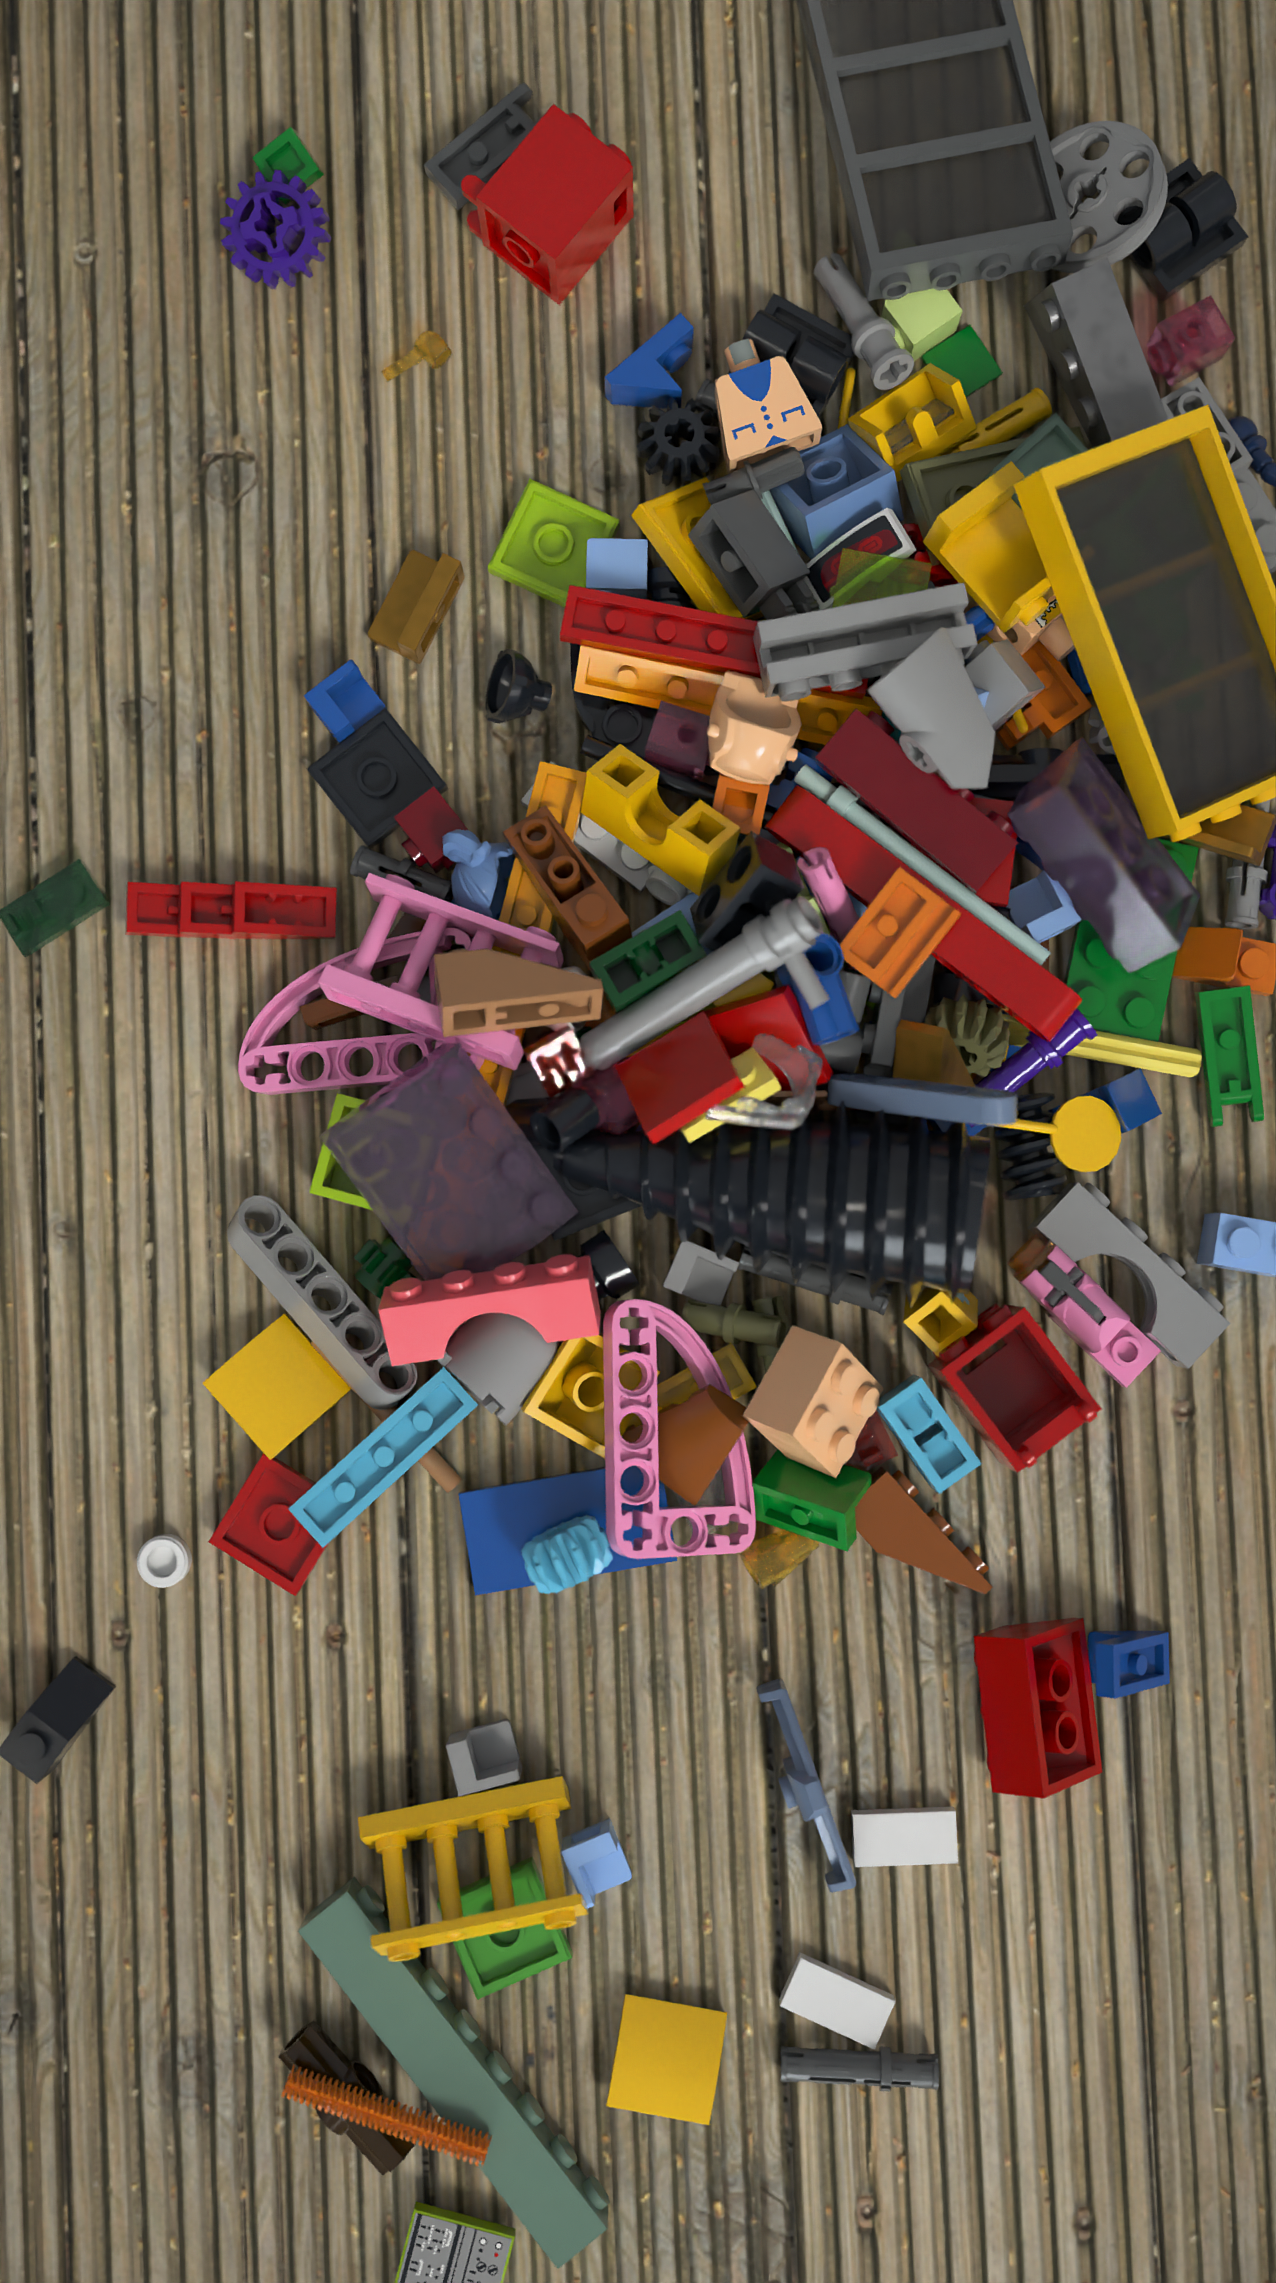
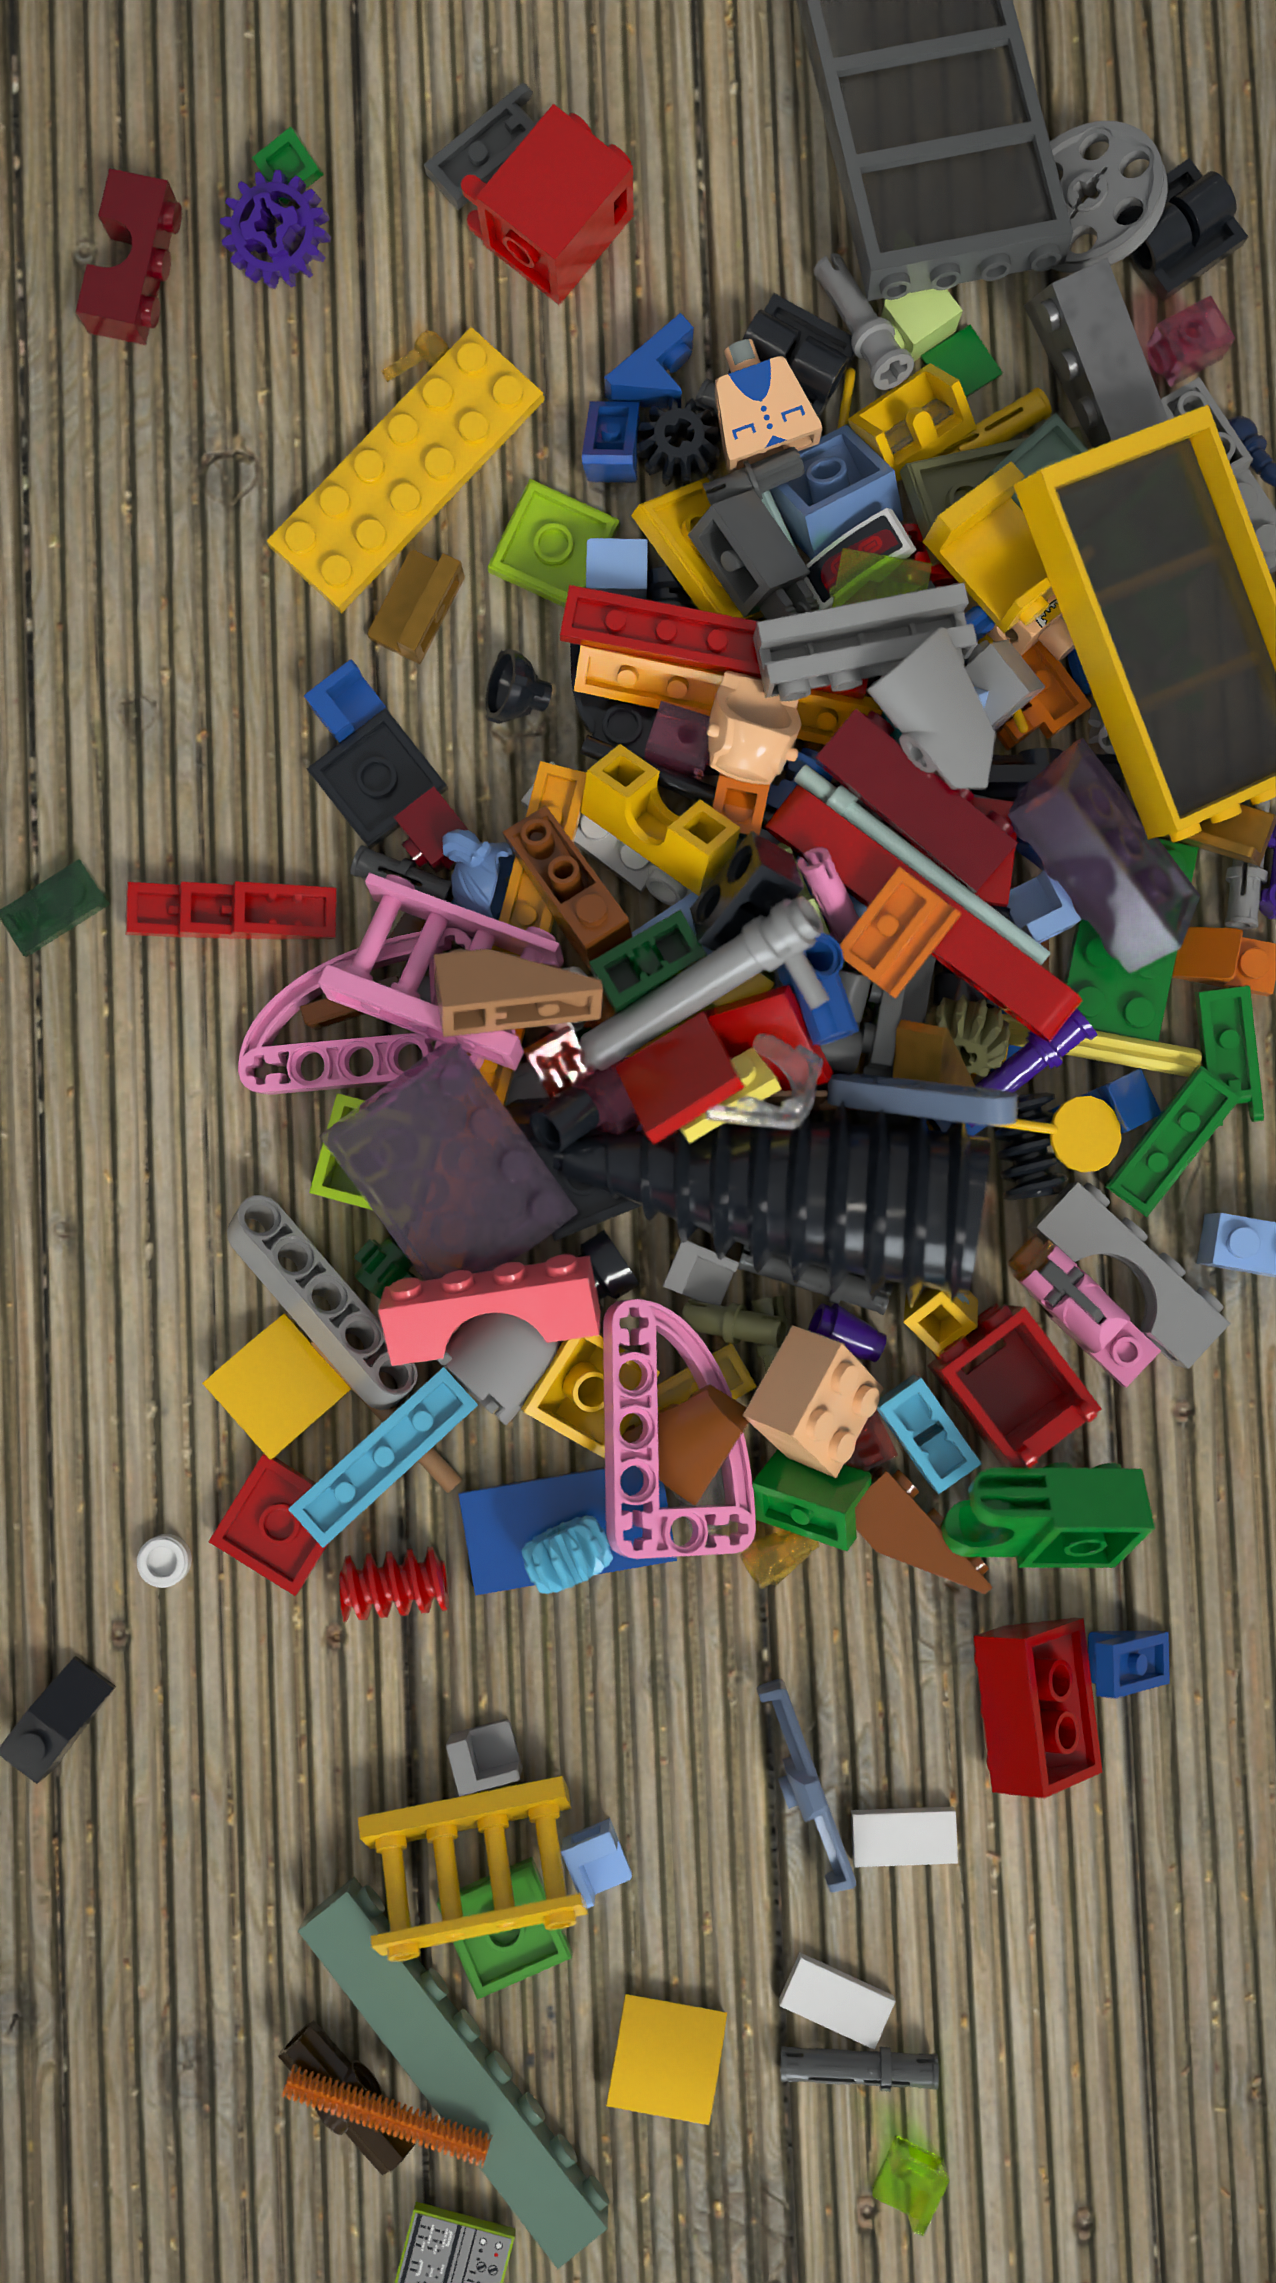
(123, 298): none -> dark red arch
(393, 1584): none -> red piece
(406, 470): none -> yellow plate
(611, 442): none -> blue slope
(843, 1326): none -> dark purple cone
(911, 2182): none -> clear neon green panel
(1052, 1516): none -> green brick
(1173, 1140): none -> green tile

